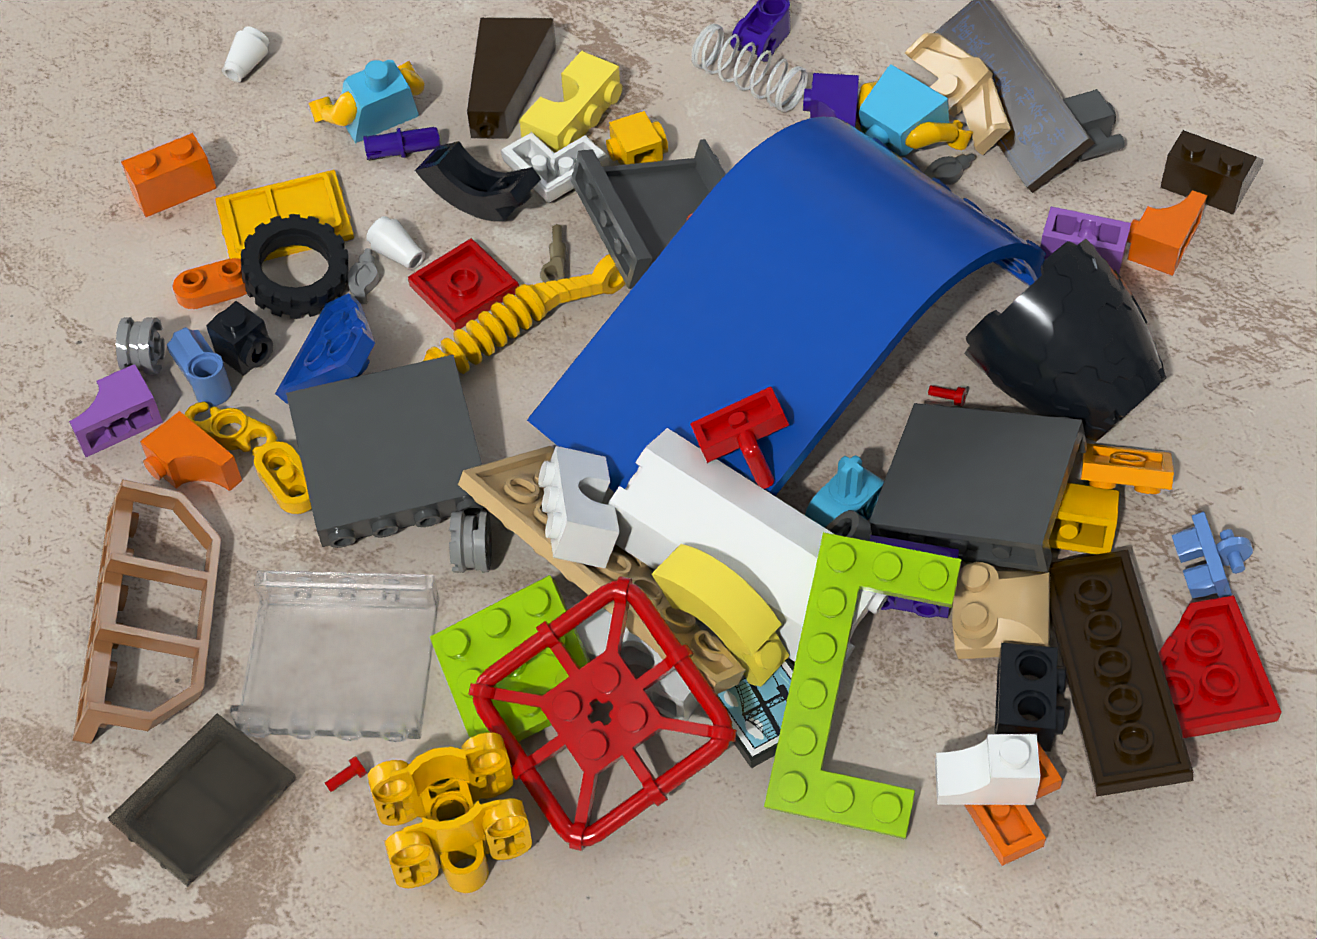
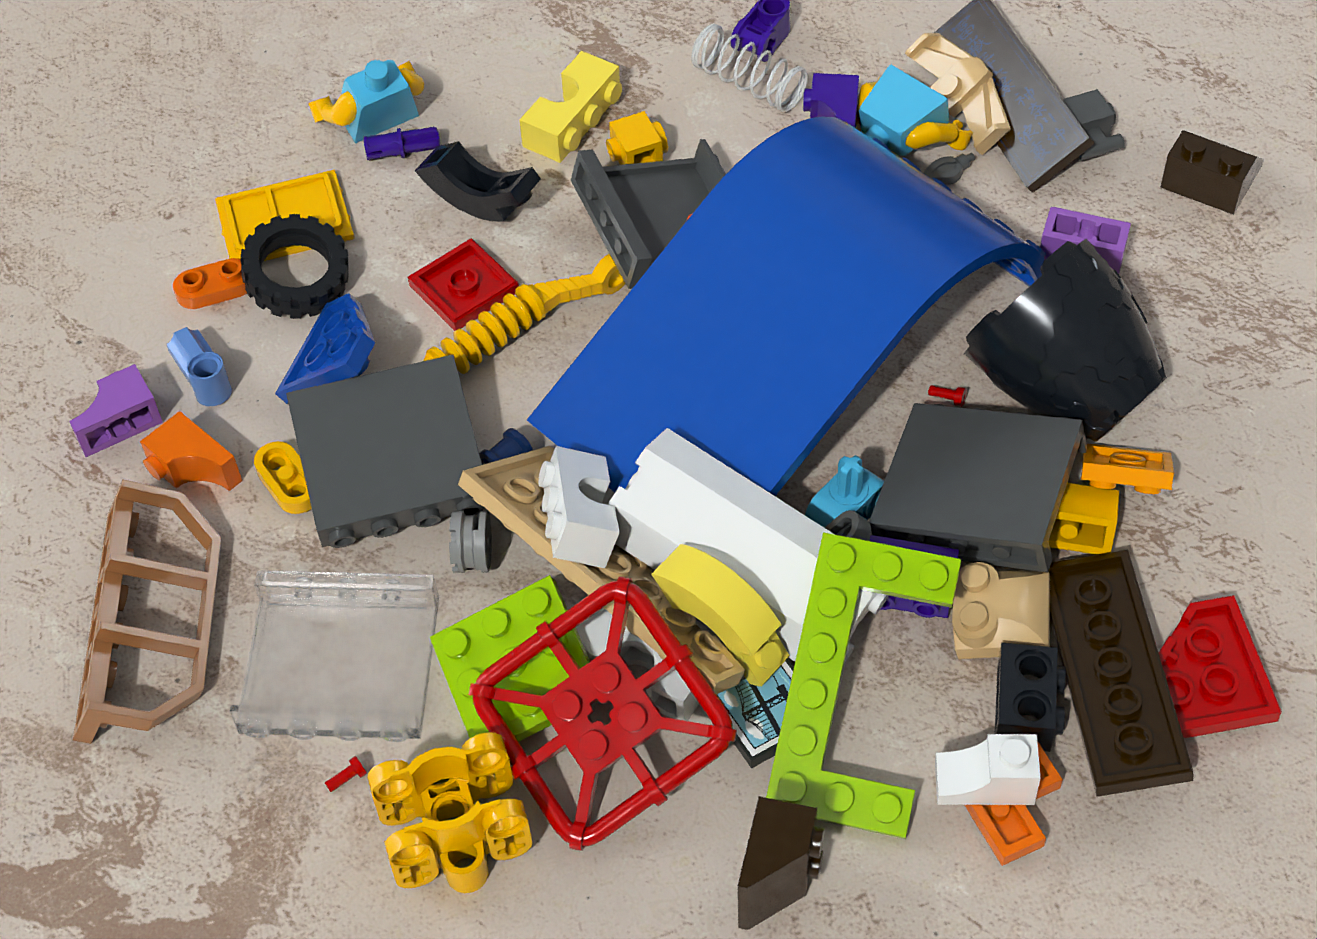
(140, 344): light grey wheel -> none
(169, 174): orange brick -> none
(202, 799): clear smoke piece -> none
(240, 338): black brick -> none
(241, 440): yellow piece -> none
(245, 53): white cone -> none
(363, 276): light grey piece -> none
(393, 242): white cone -> none
(506, 71): dark brown slope -> none
(511, 445): none -> dark blue bush
(553, 168): white brick -> none
(557, 256): dark tan hand -> none
(741, 427): red plate -> none
(778, 859): none -> dark brown slope
(1165, 233): orange arch -> none
(1199, 542): medium blue hips -> none

